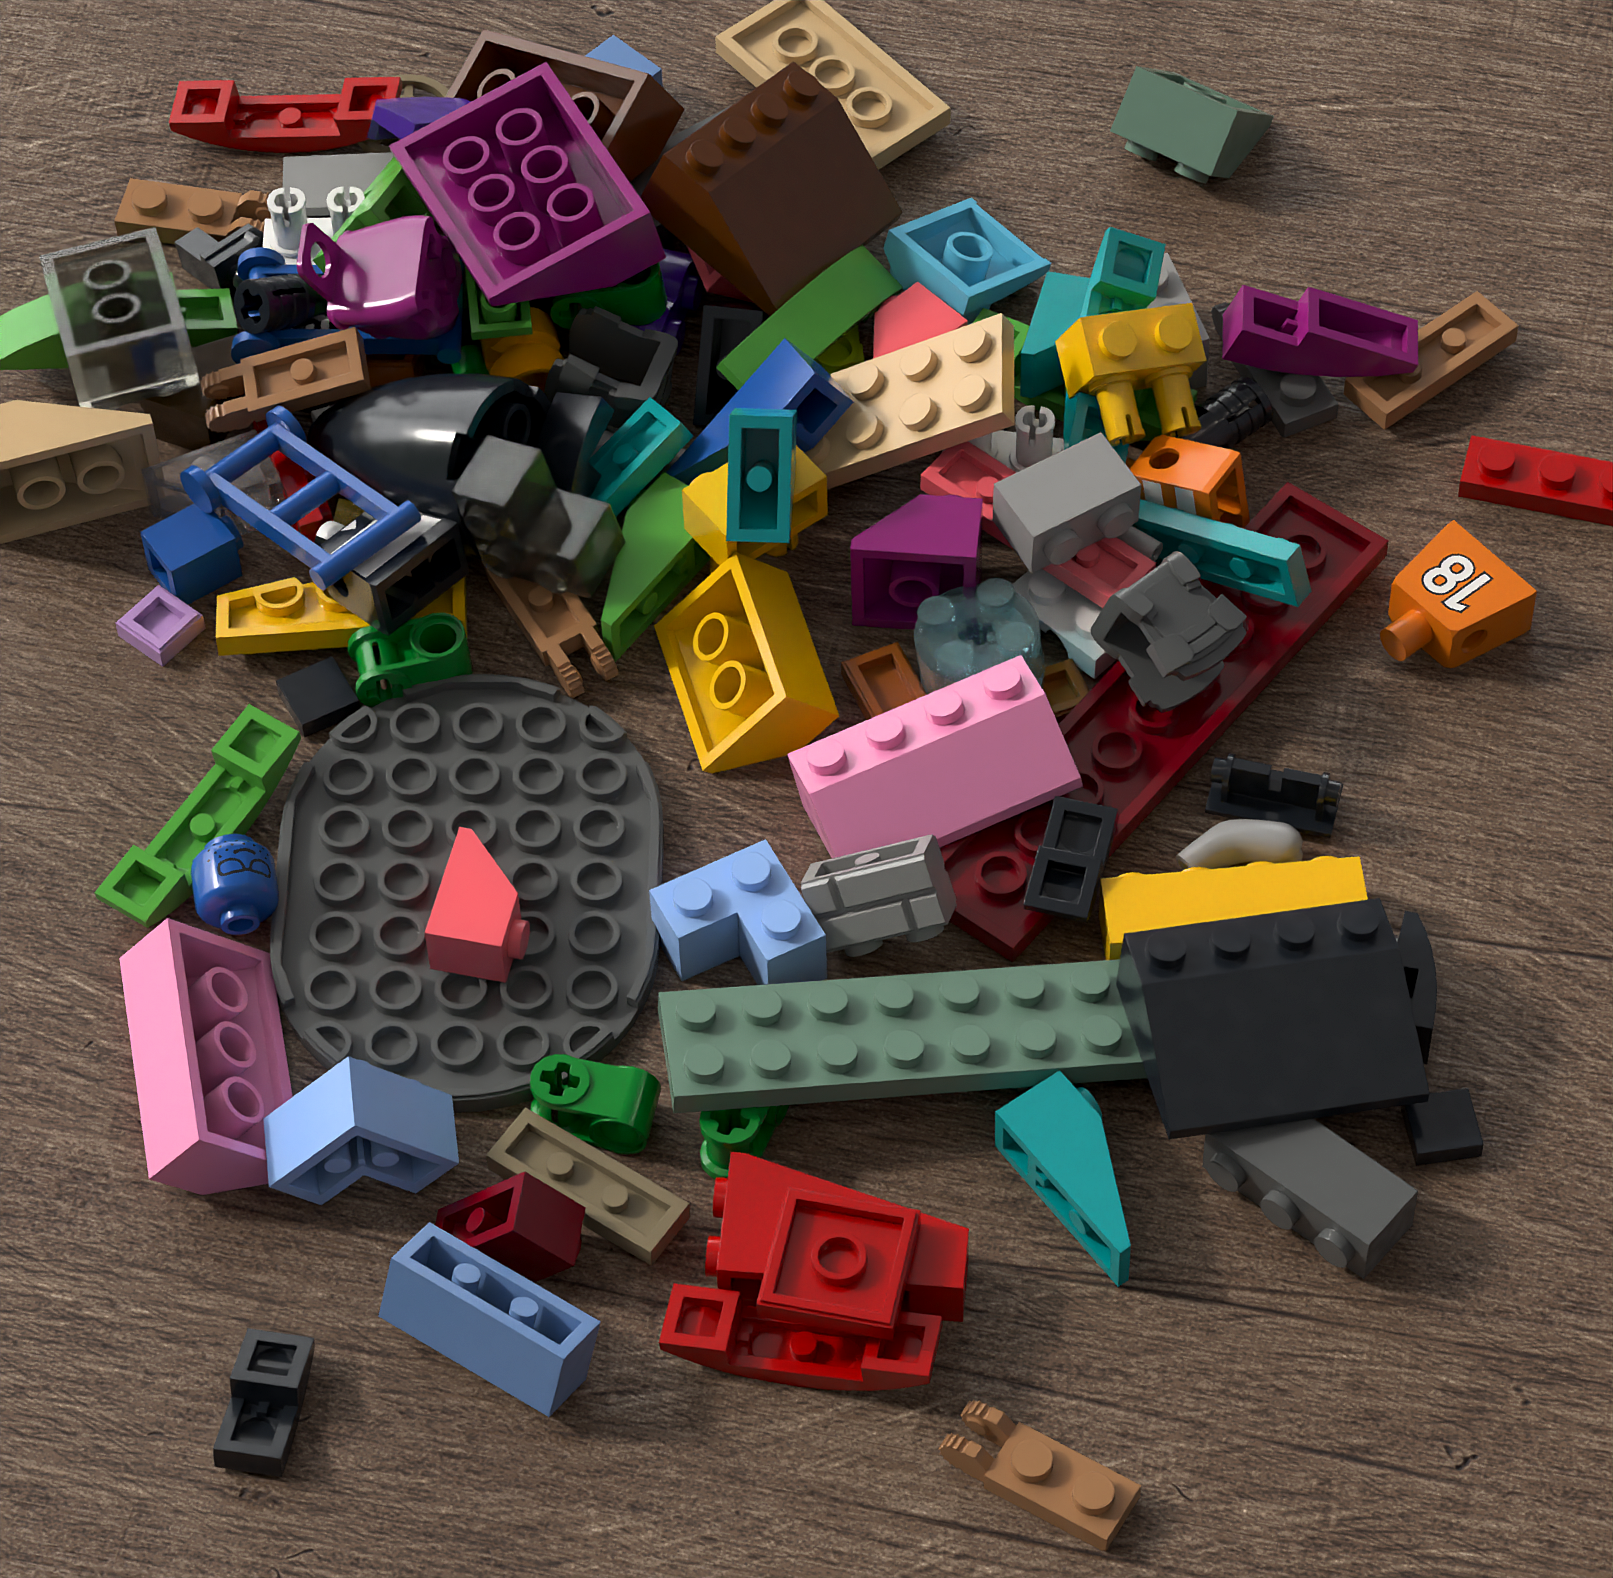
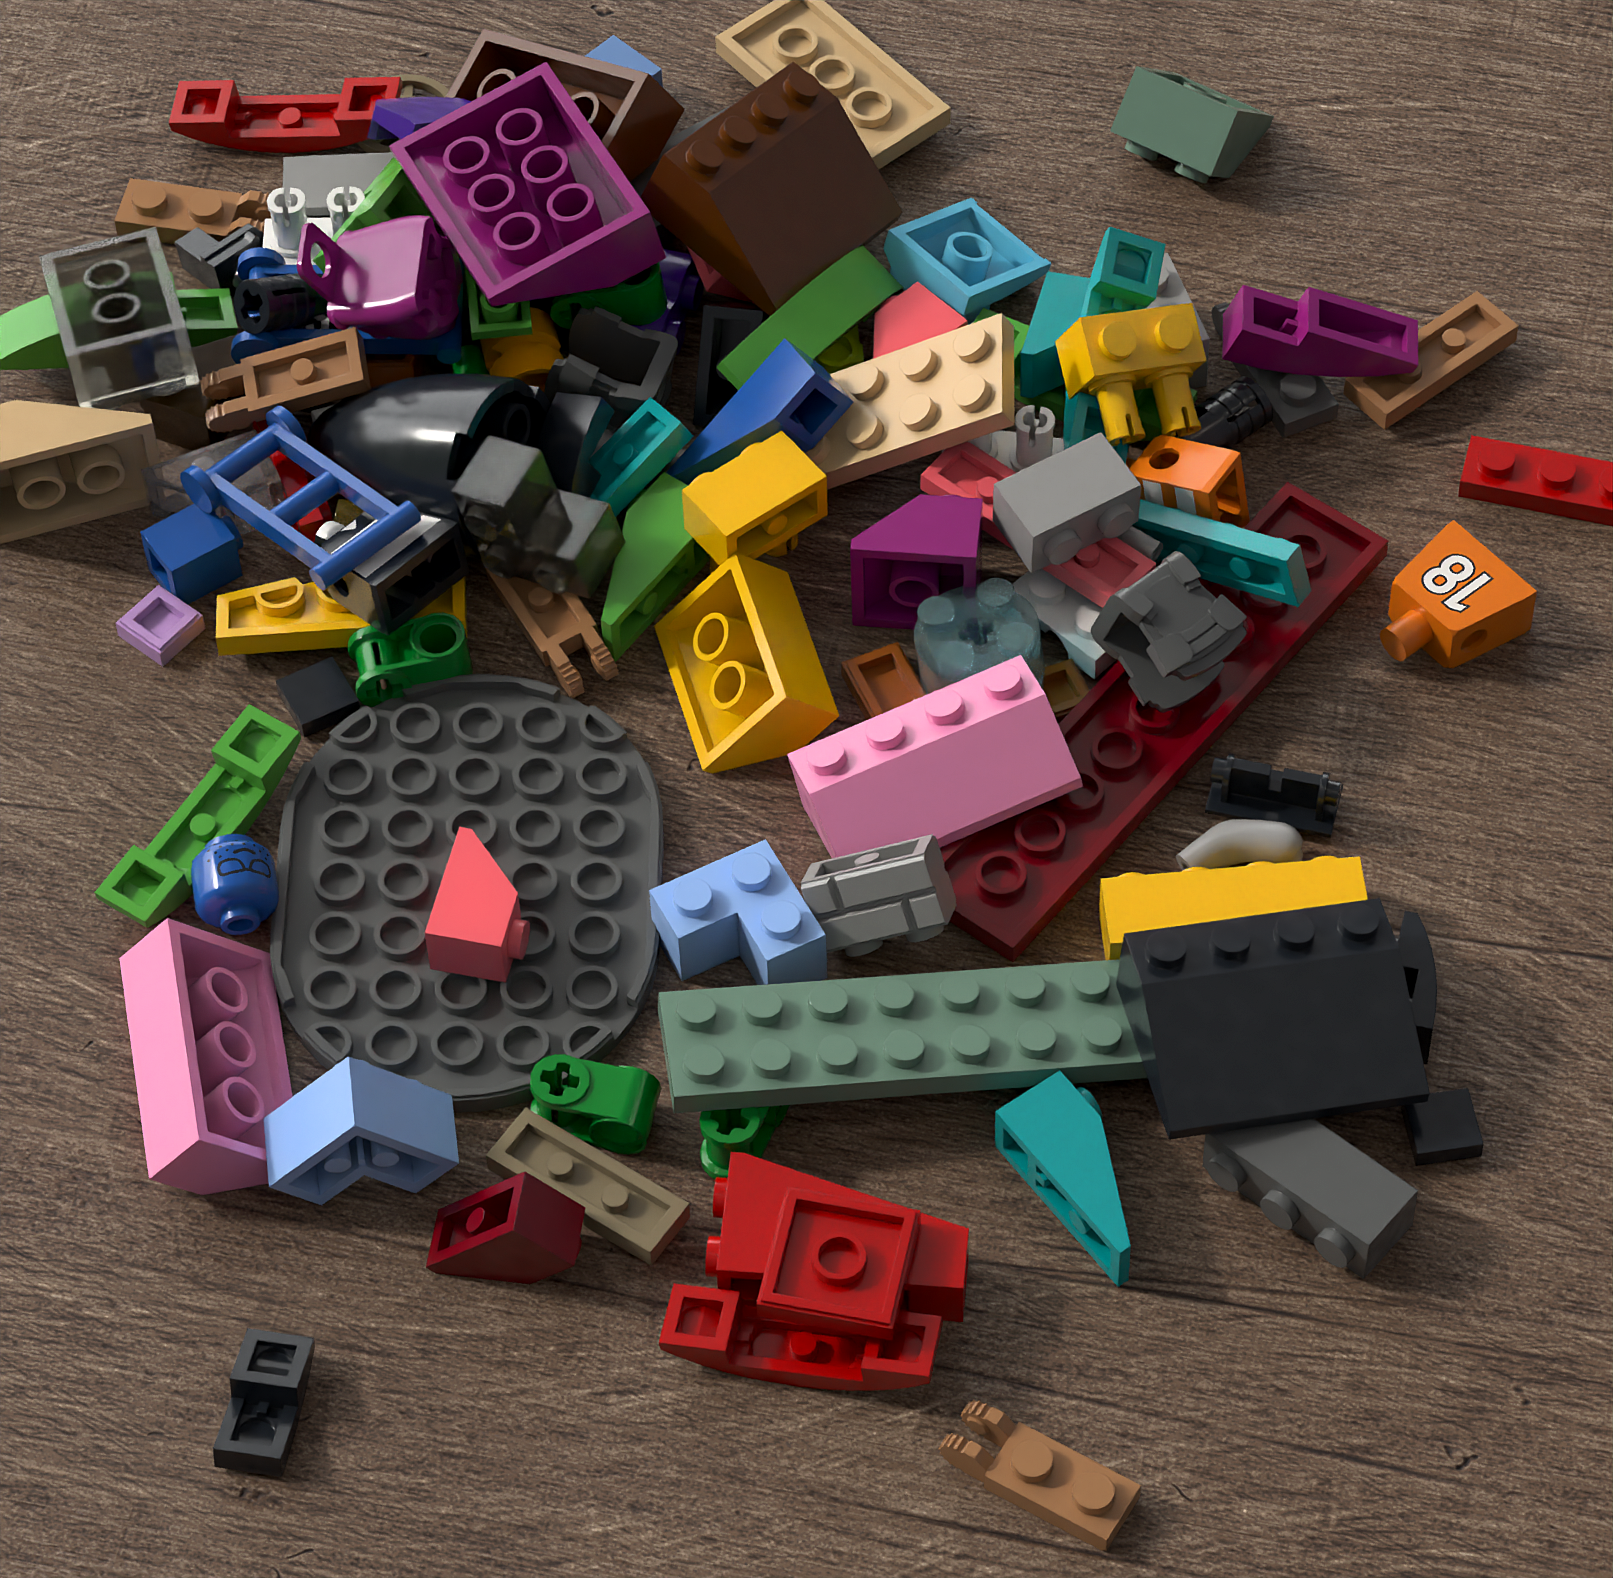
(489, 1319): medium blue brick -> none
(761, 474): teal slope -> none
(1071, 859): black slope -> none

